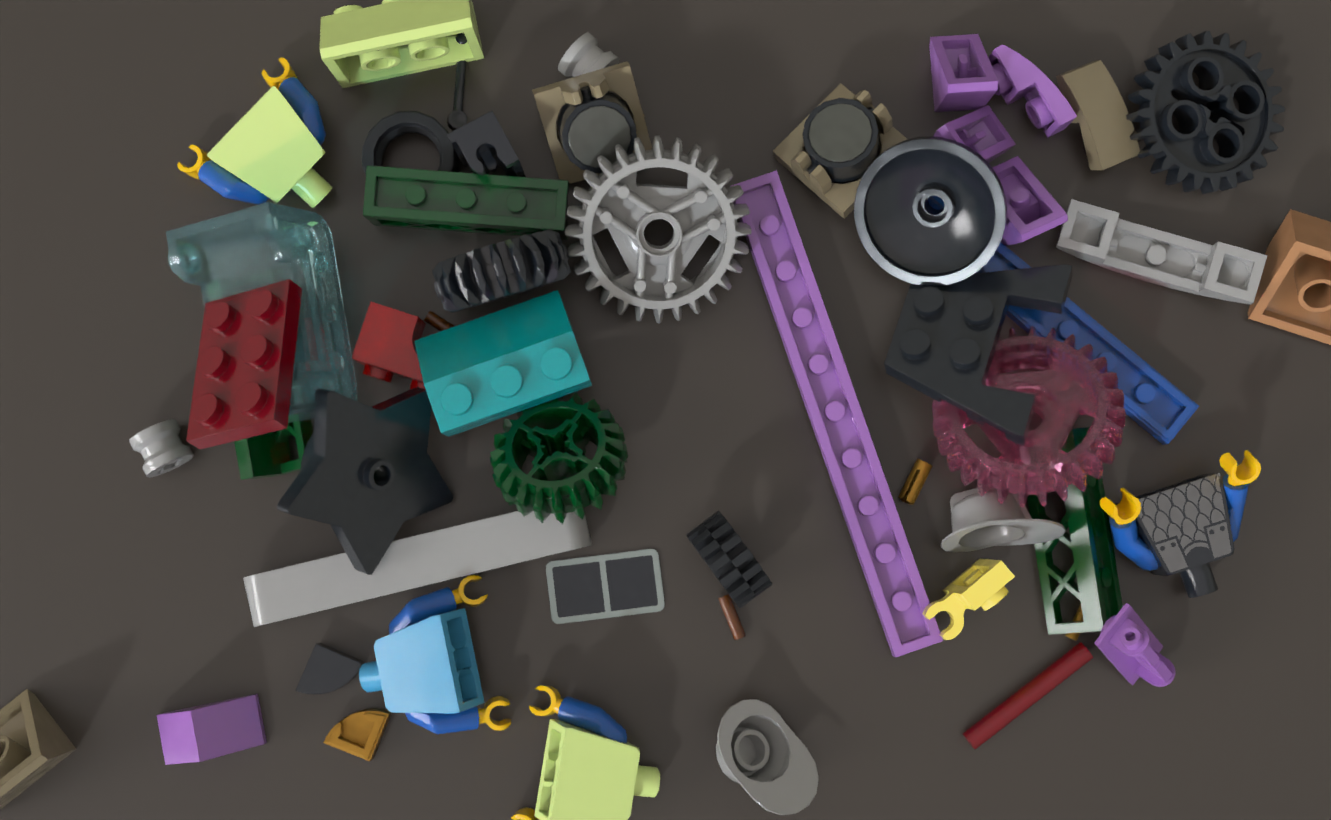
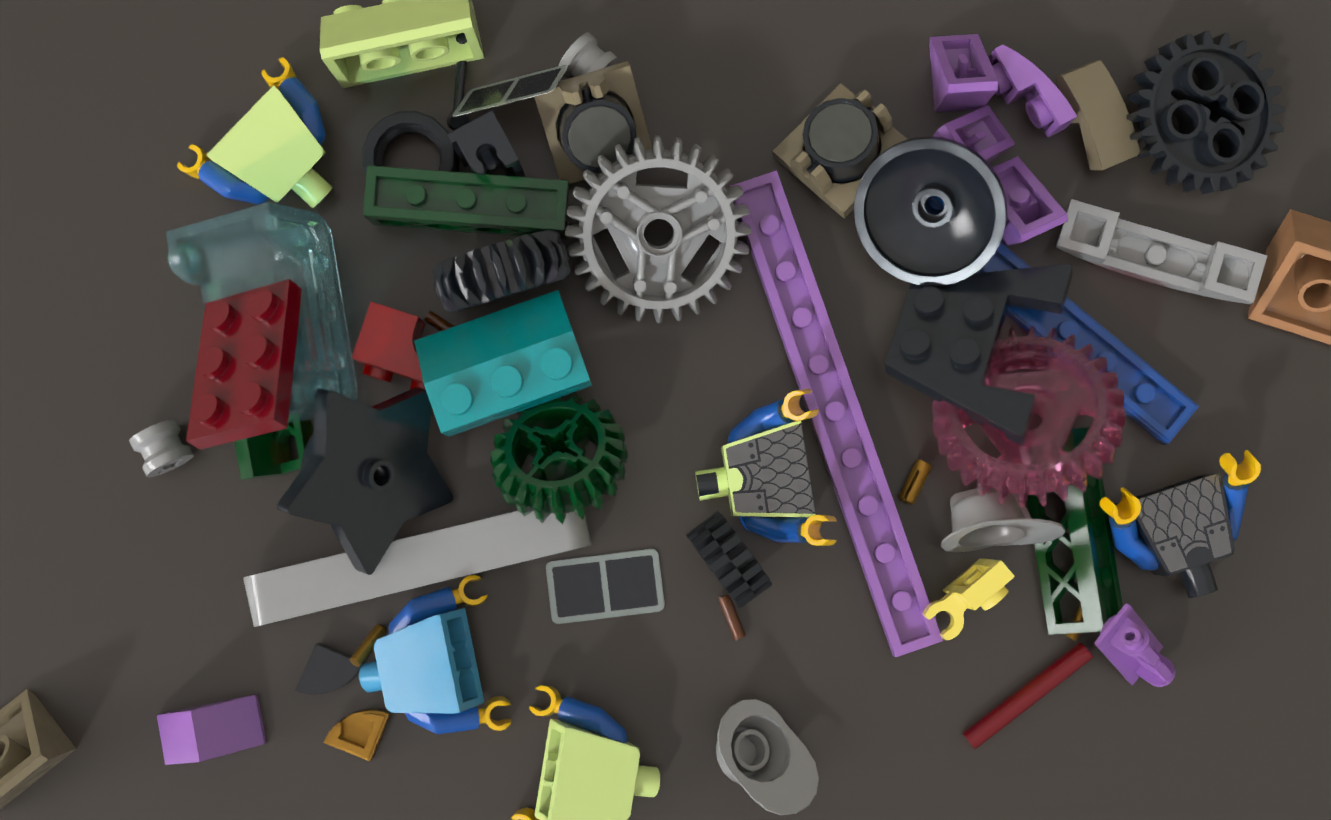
(367, 645): none -> pearl gold piece
(511, 90): none -> black sticker
(769, 474): none -> torso

